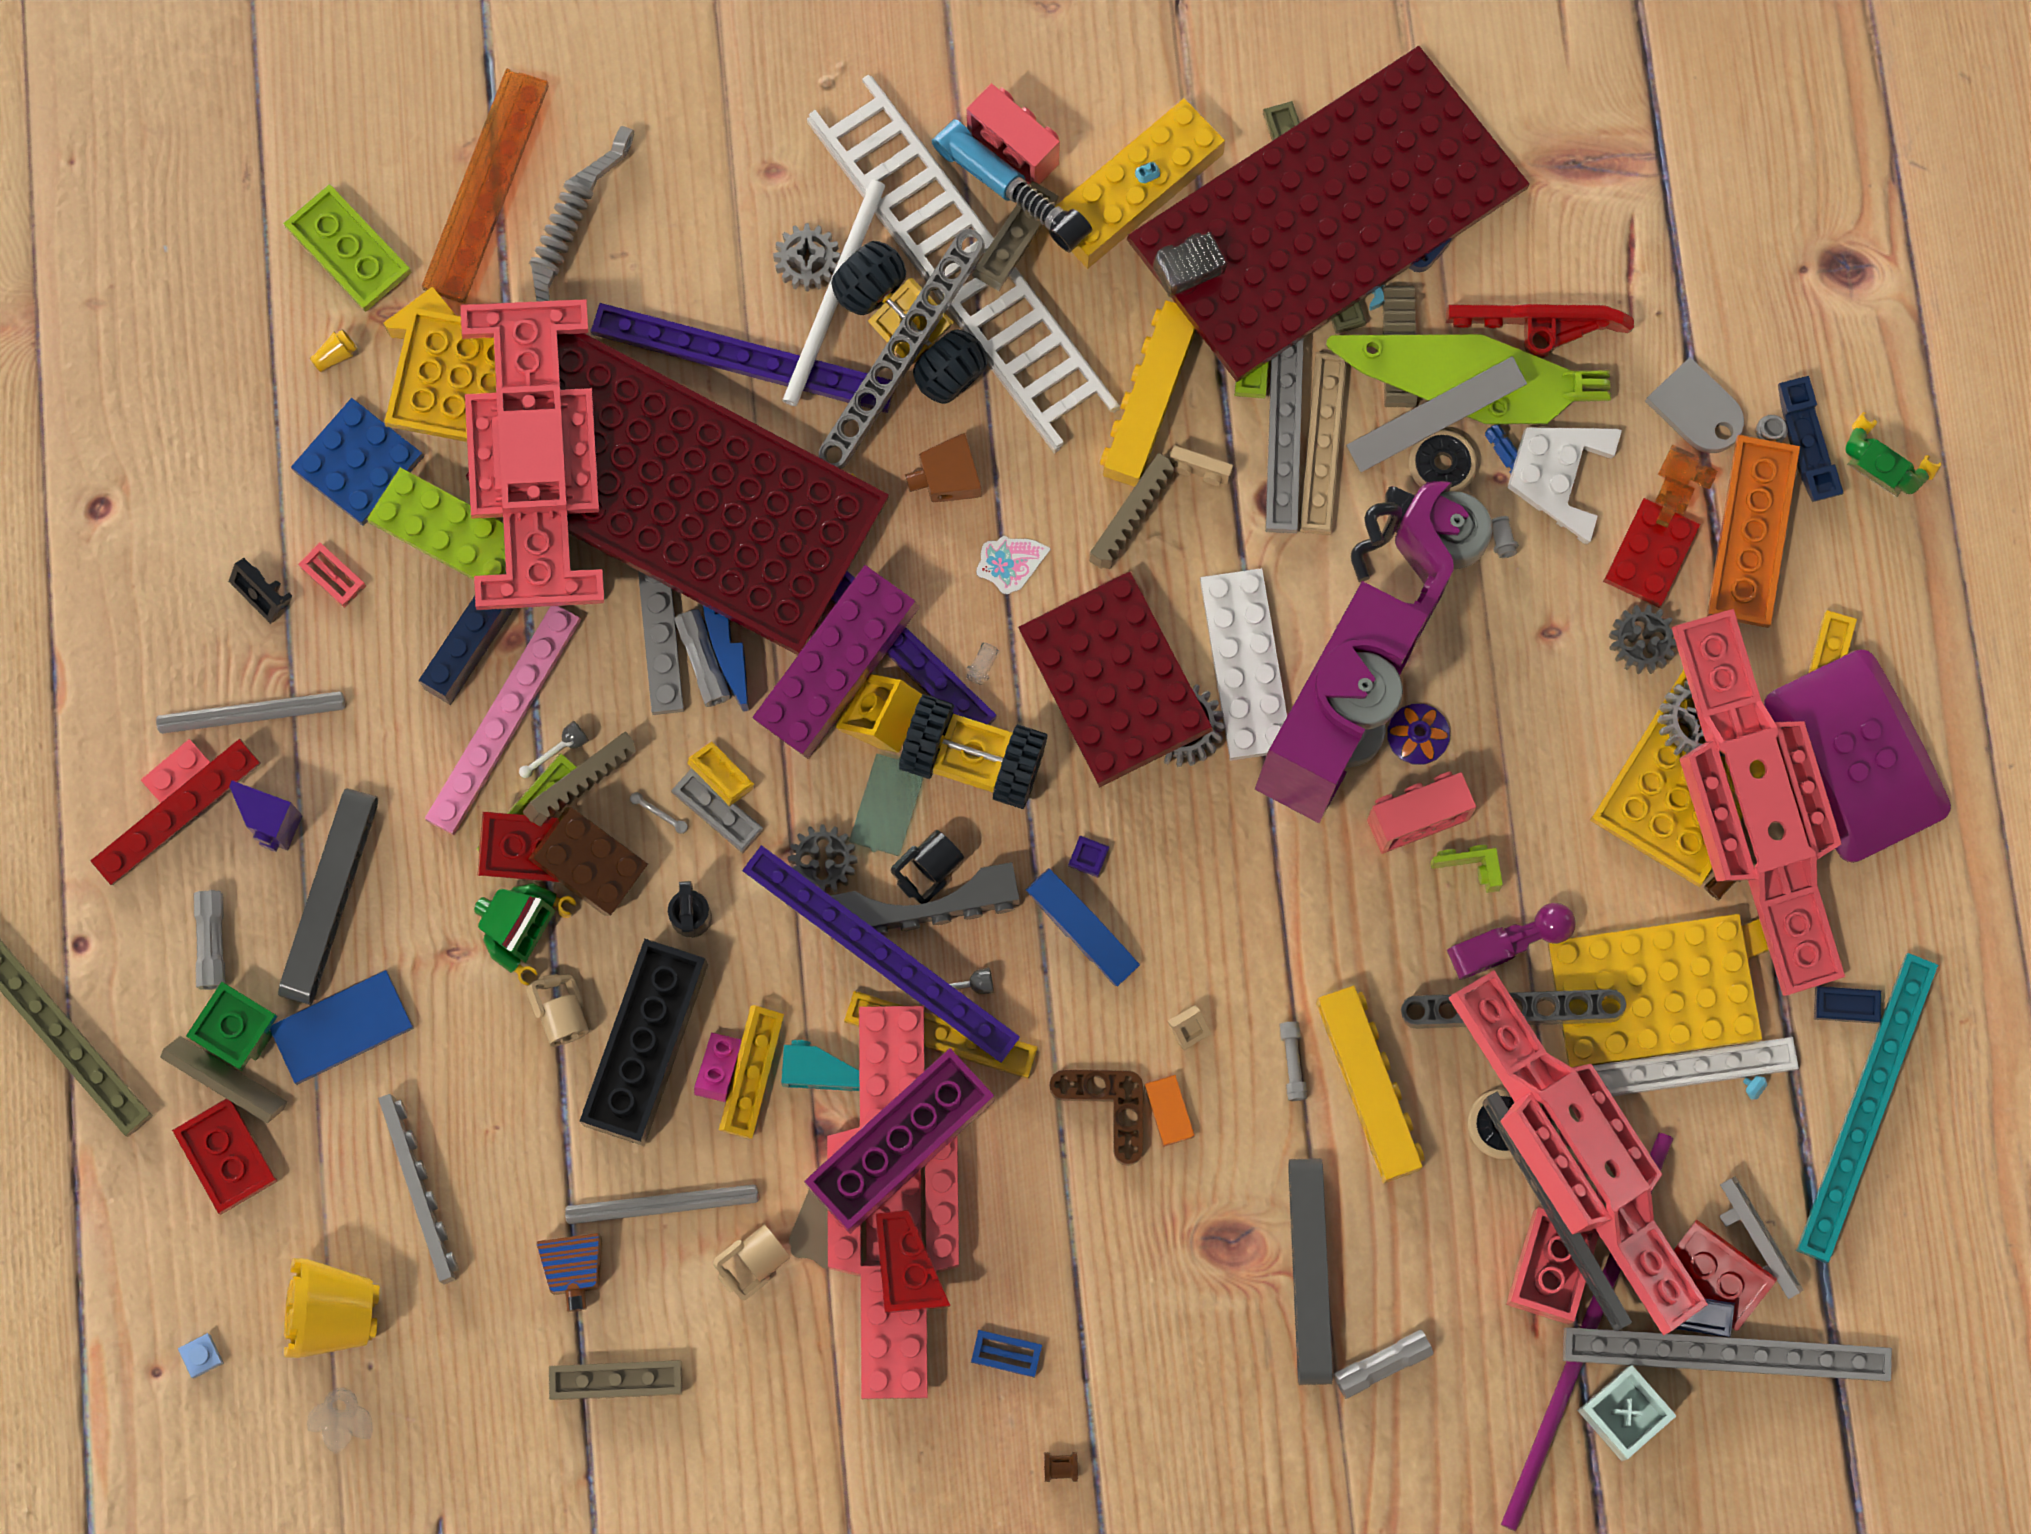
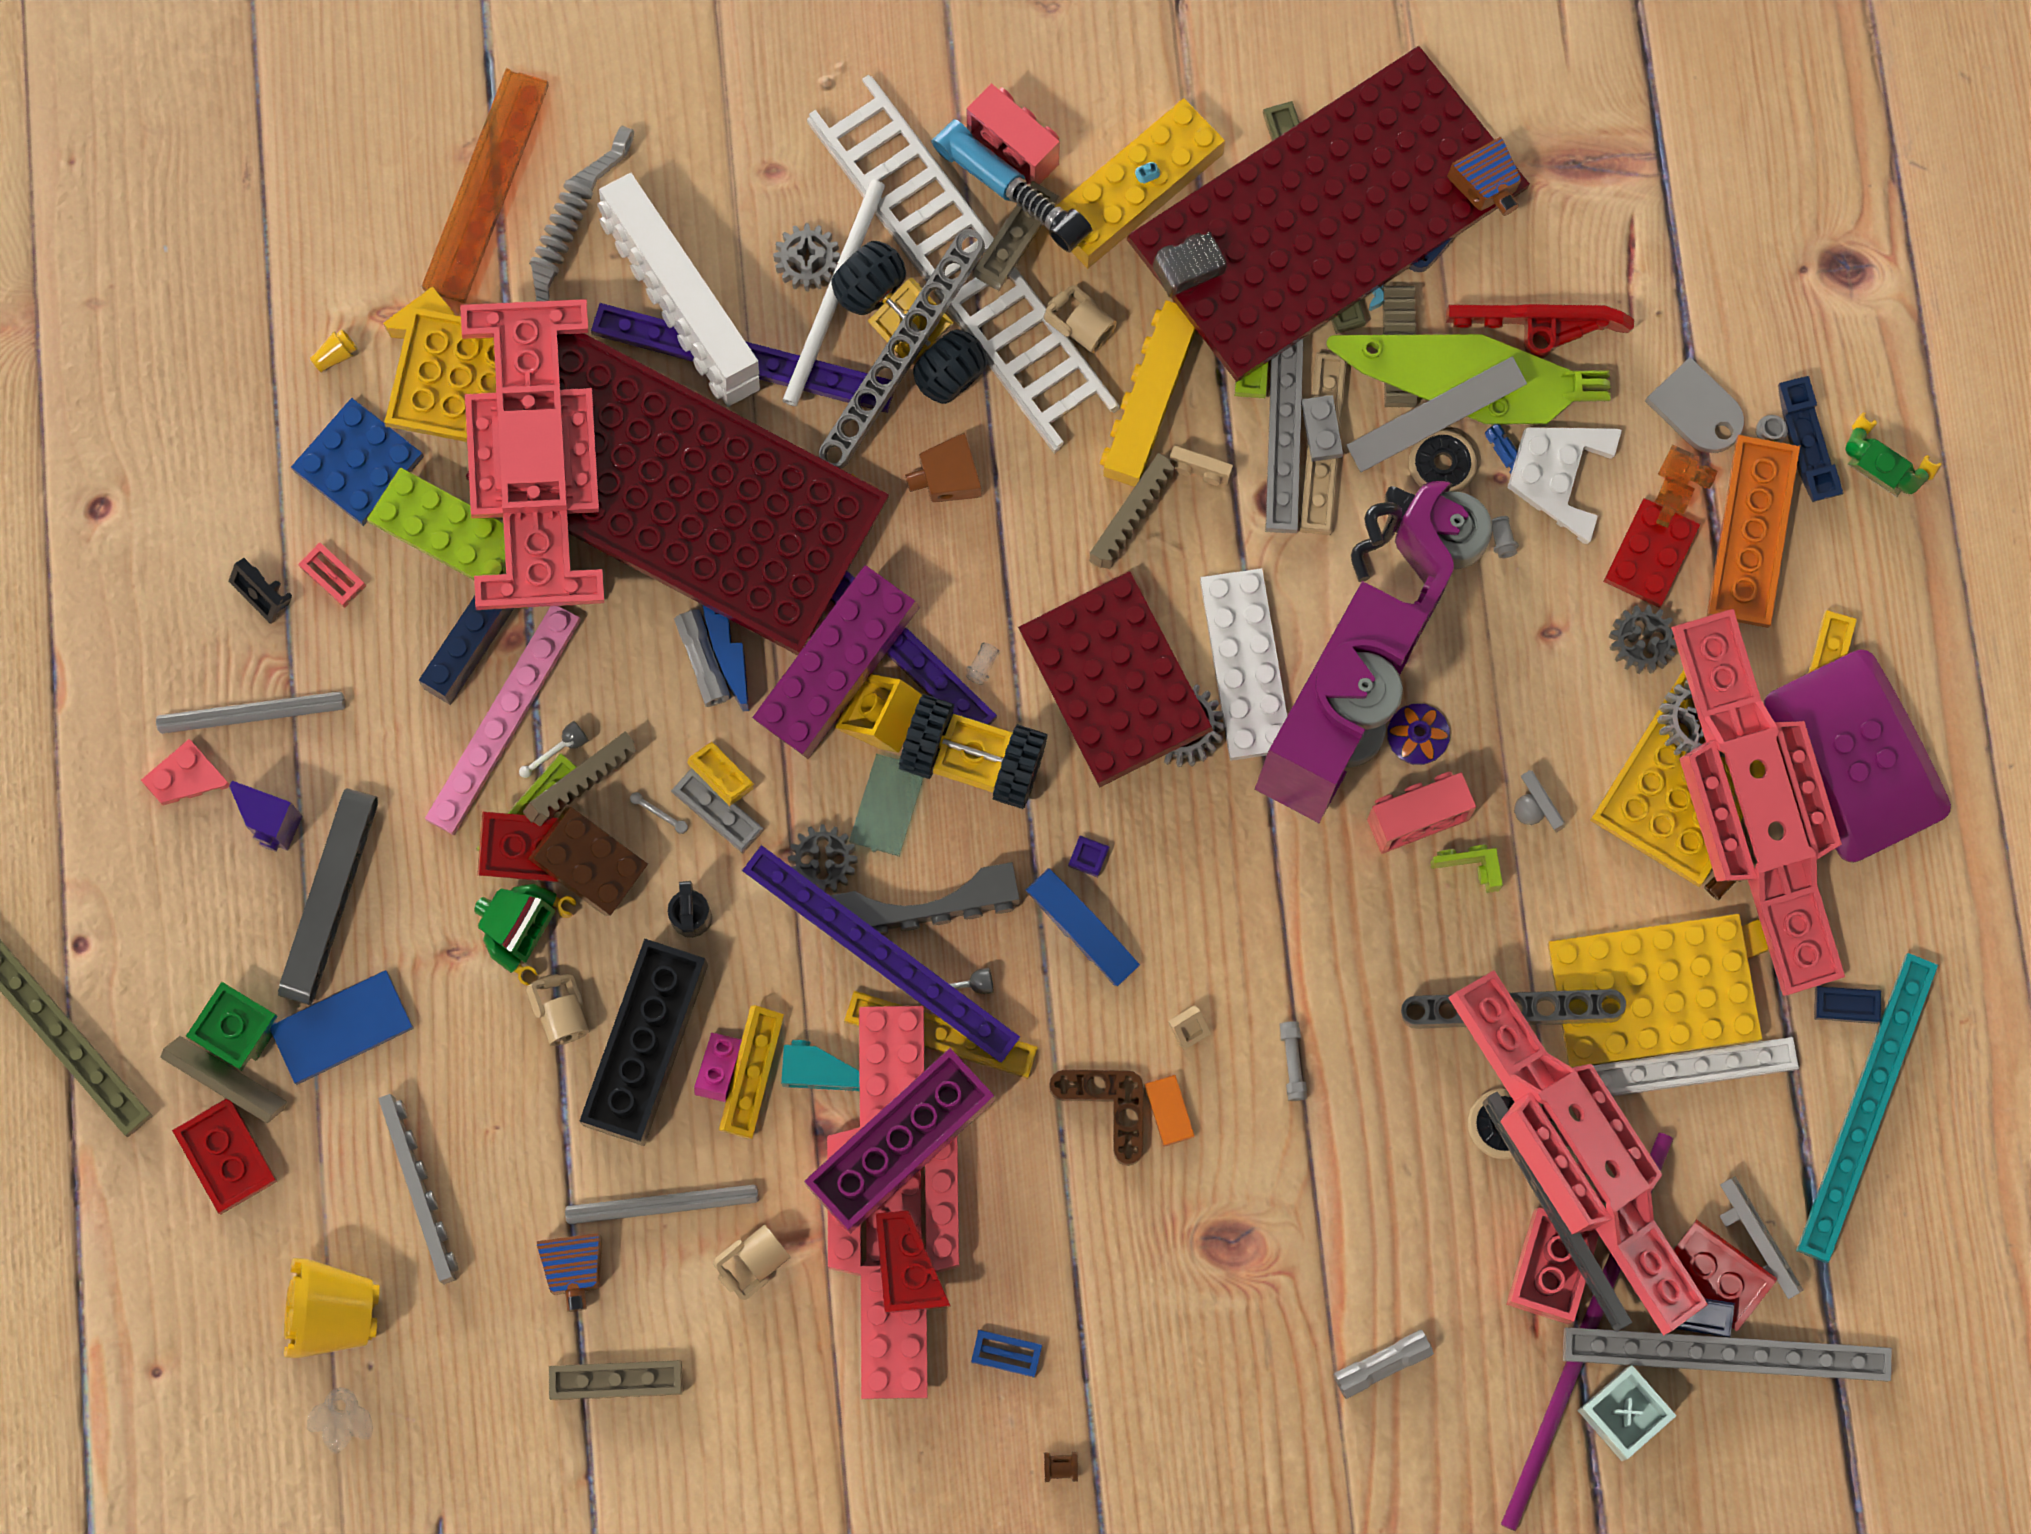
(175, 812): red plate -> none
(200, 1355): light blue plate -> none
(209, 916): light grey axle -> none
(347, 248): lime plate -> none
(661, 646): light grey plate -> none
(678, 290): none -> white piece
(810, 1232): dark tan sticker -> none
(934, 859): black piece -> none
(1010, 562): sticker -> none
(1087, 322): none -> tan piece
(1310, 1272): dark grey beam -> none
(1322, 428): none -> light grey plate
(1369, 1084): yellow brick -> none
(1487, 177): none -> dark orange torso
(1532, 807): none -> light grey tile
(1552, 924): magenta beam -> none
(1755, 1086): medium azure rock -> none

